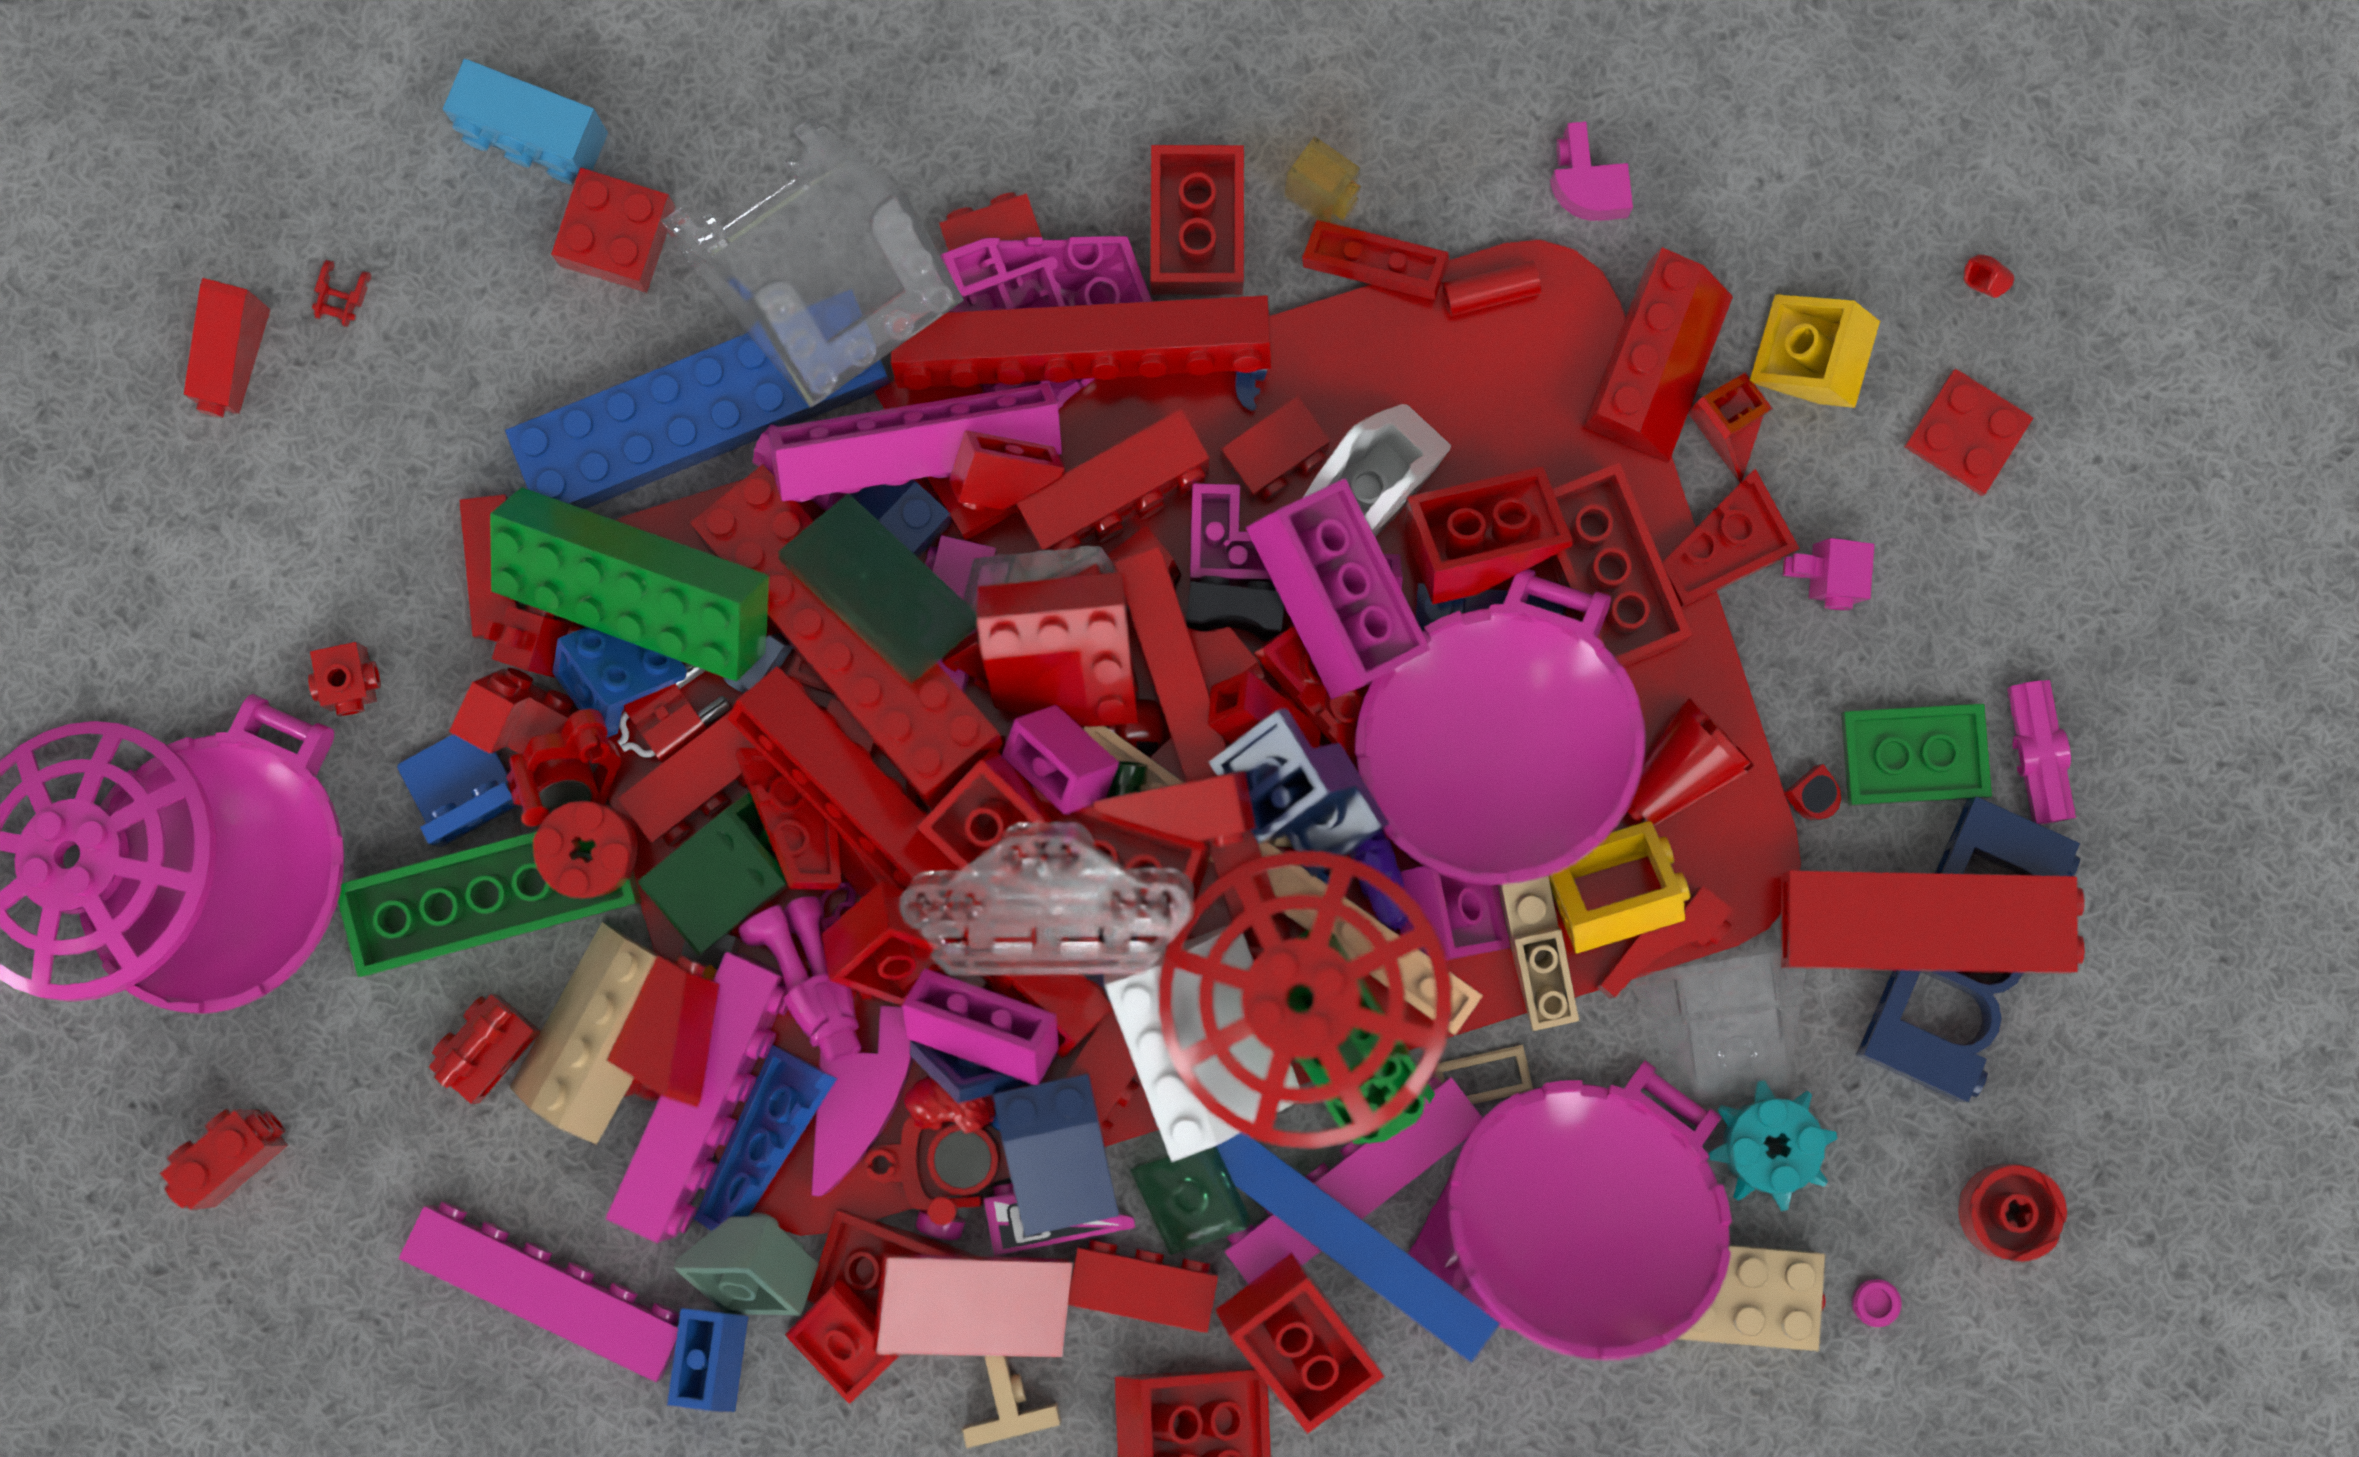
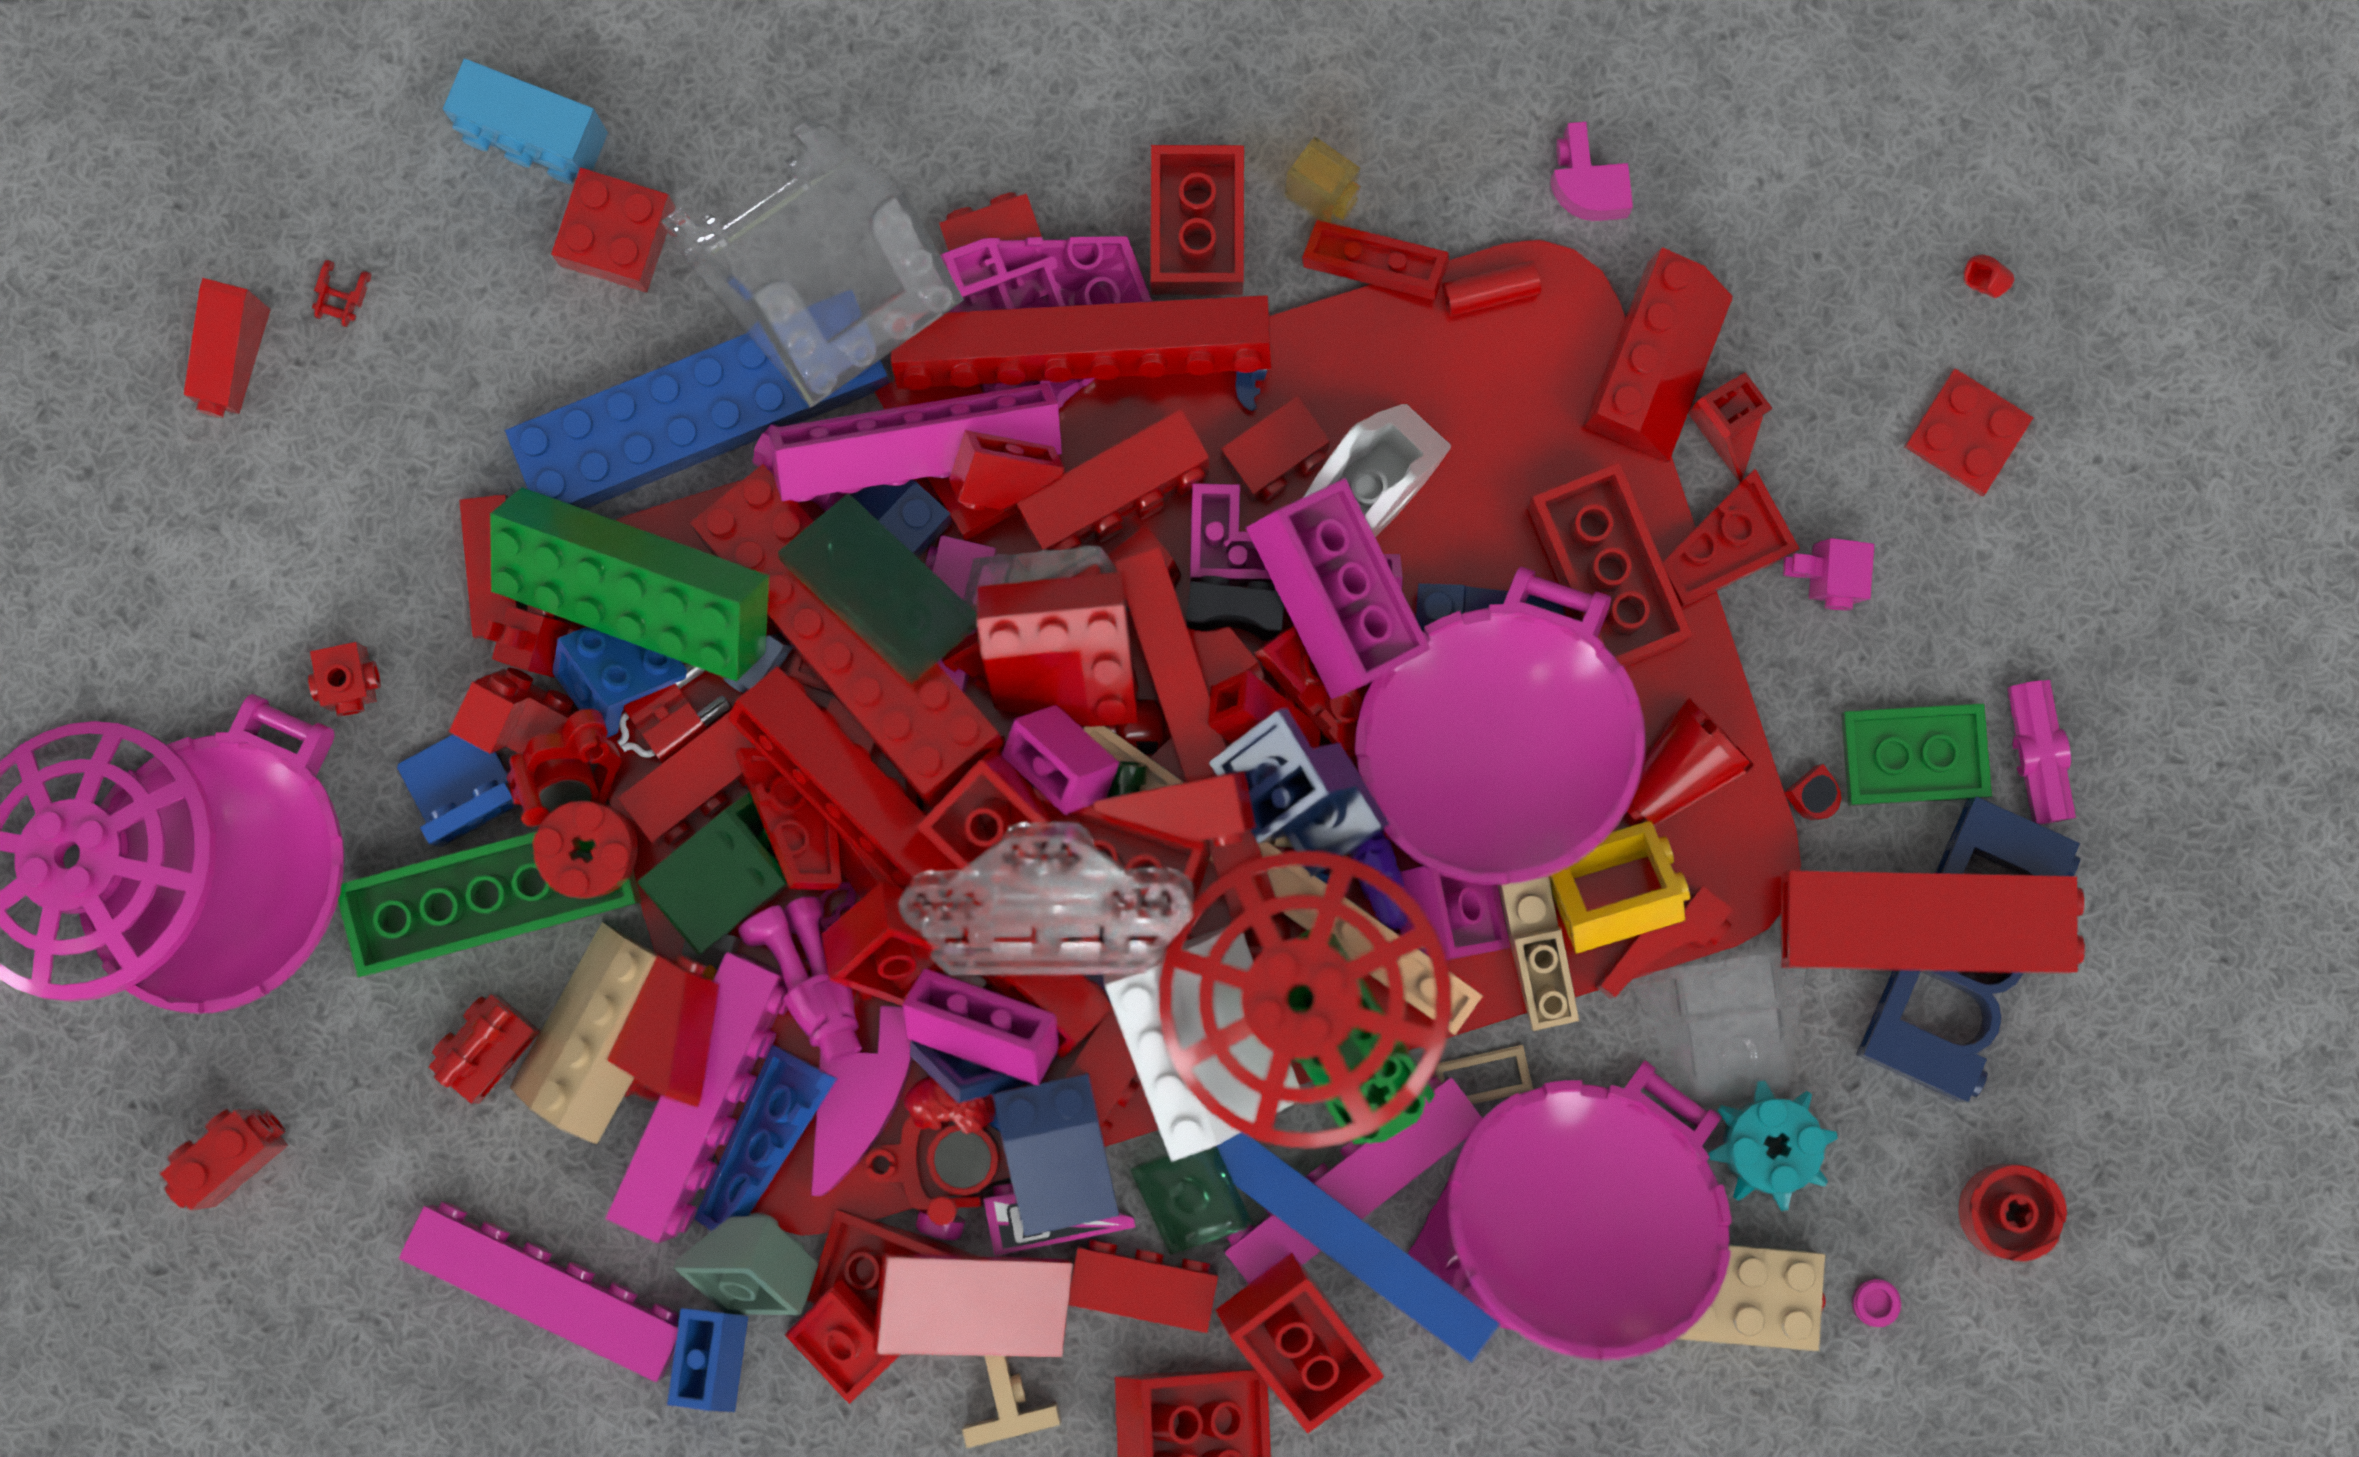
(1484, 532): red slope -> none
(1816, 349): yellow slope -> none

